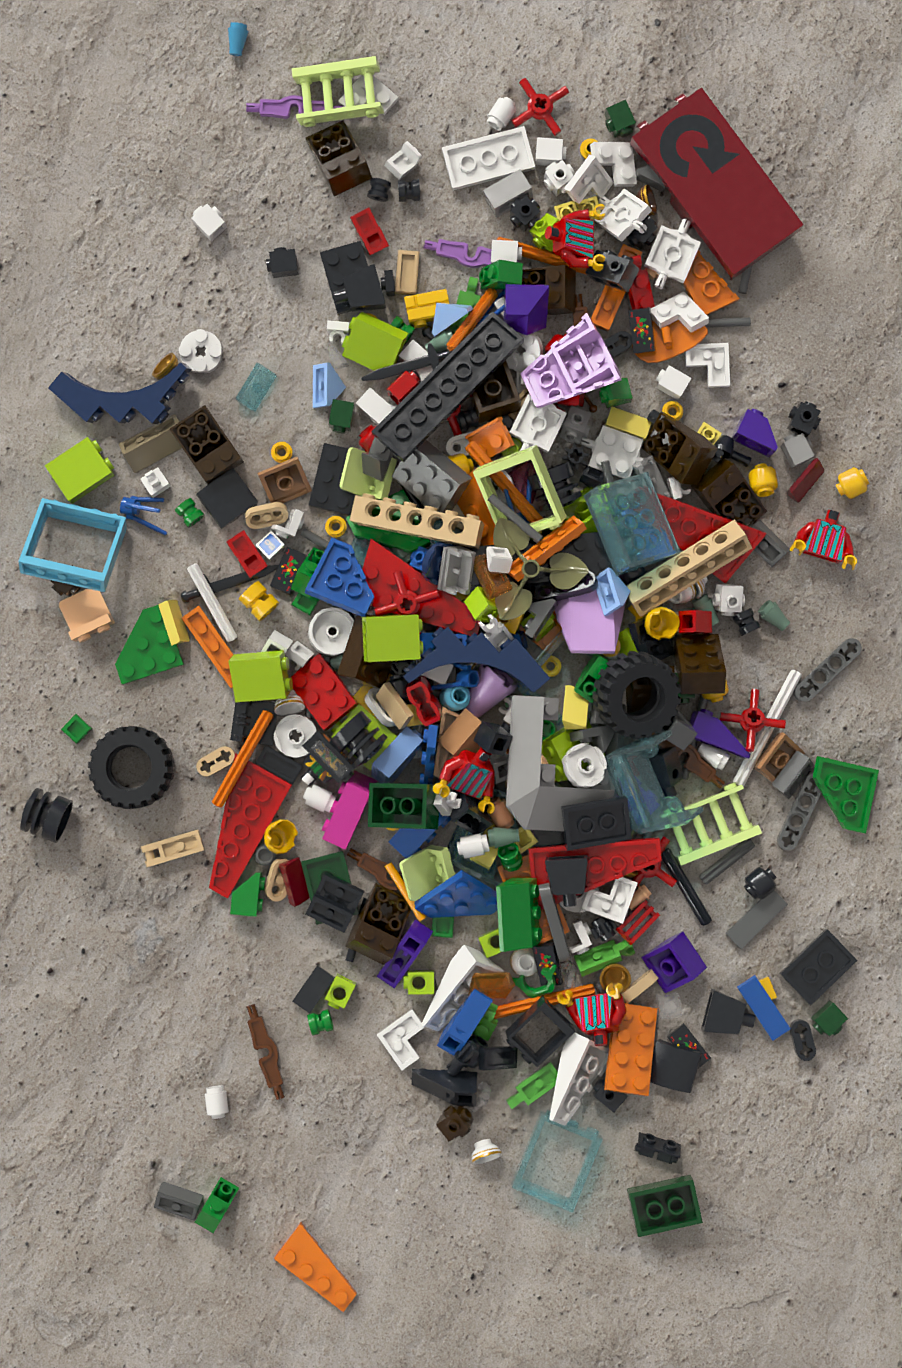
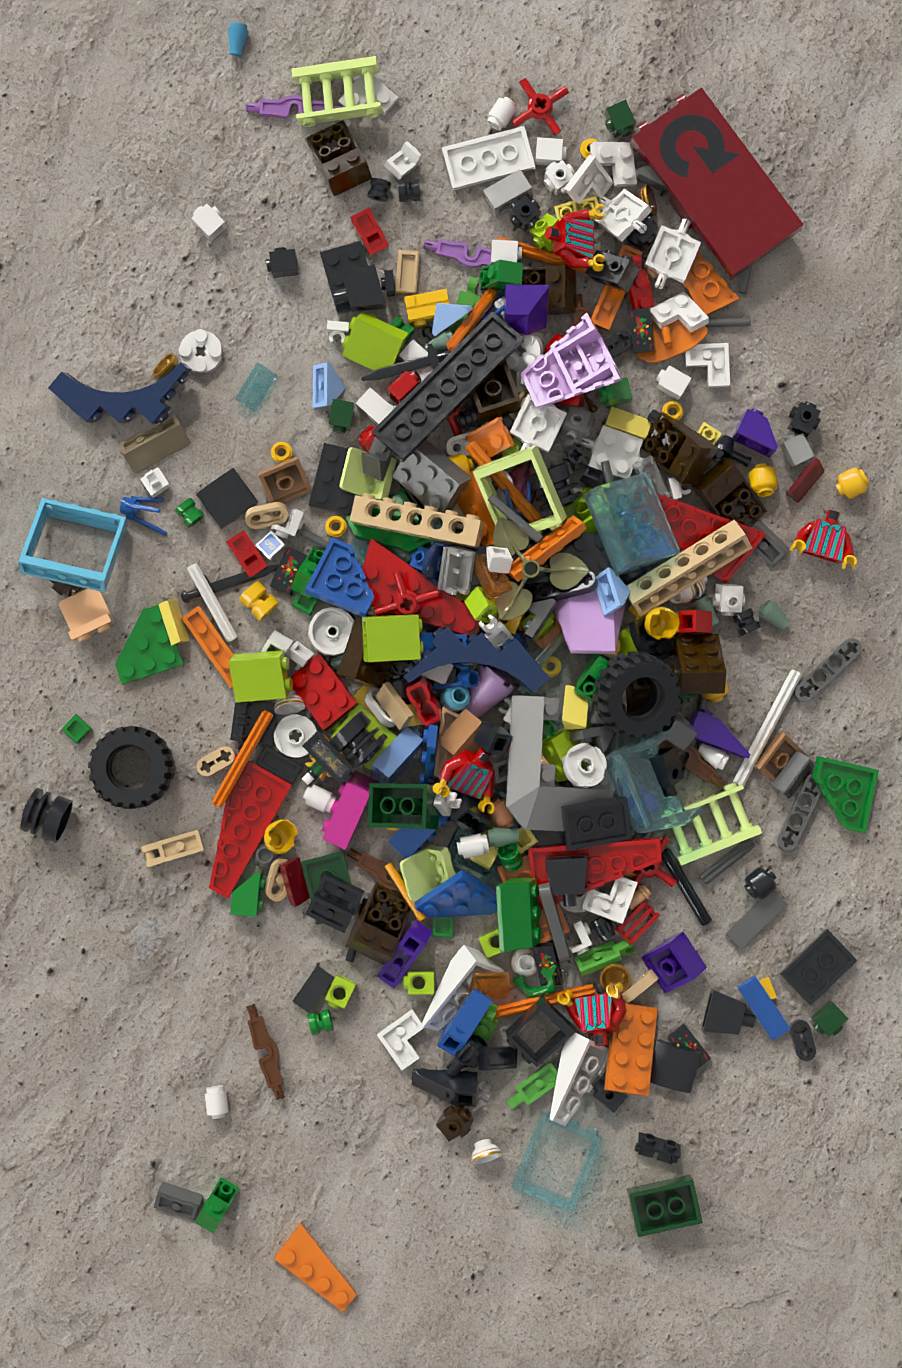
(80, 469): lime brick -> none
(206, 444): dark brown slope -> none
(759, 720): red bar -> none

